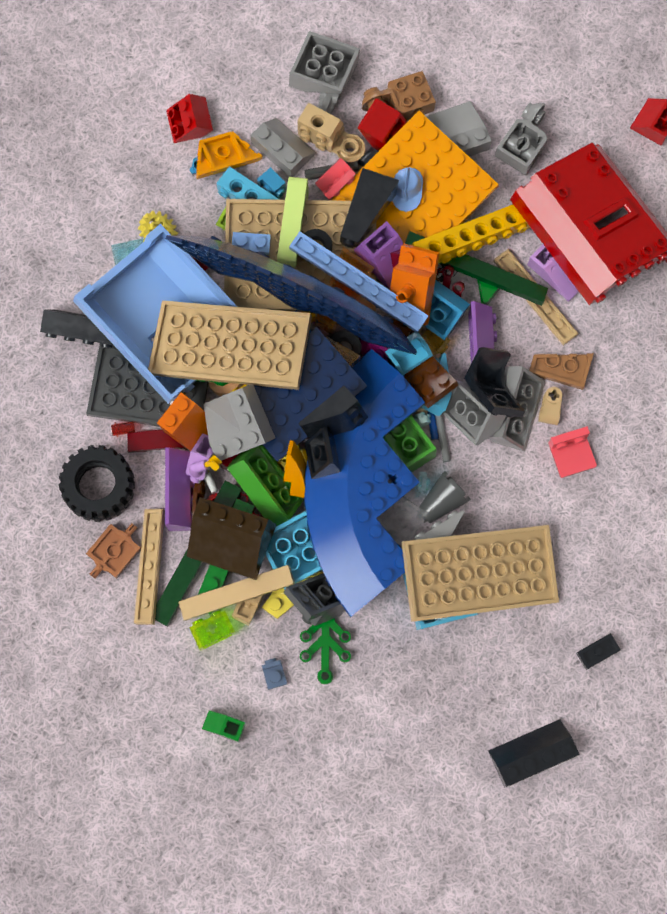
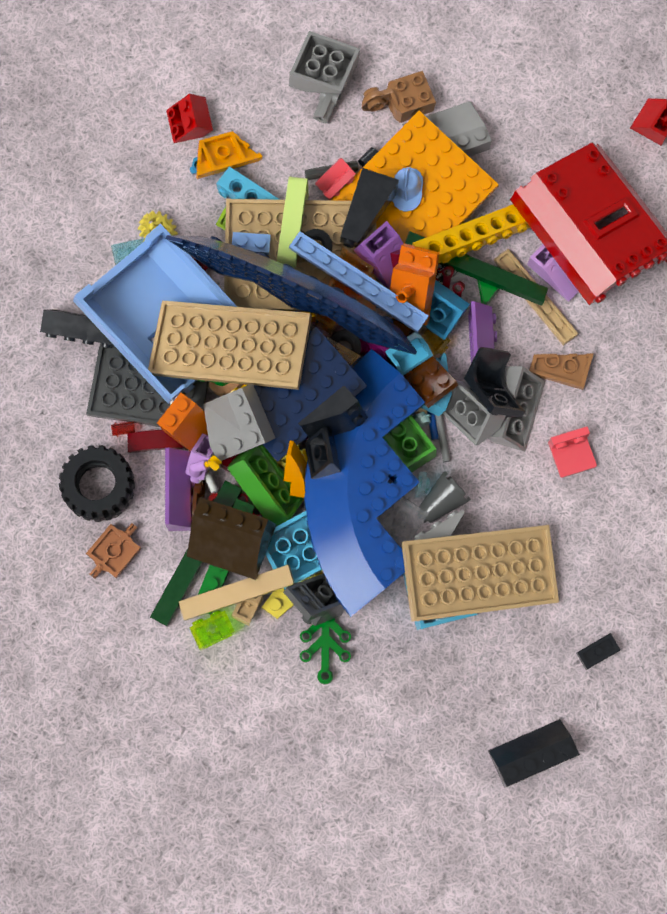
(149, 567): tan tile -> none
(224, 726): green slope -> none
(272, 183): dark azure brick -> none
(274, 673): sand blue bracket -> none
(281, 146): light grey slope -> none
(328, 134): tan brick -> none
(381, 124): red slope -> none
(524, 140): light grey brick -> none
(550, 409): tan piece -> none

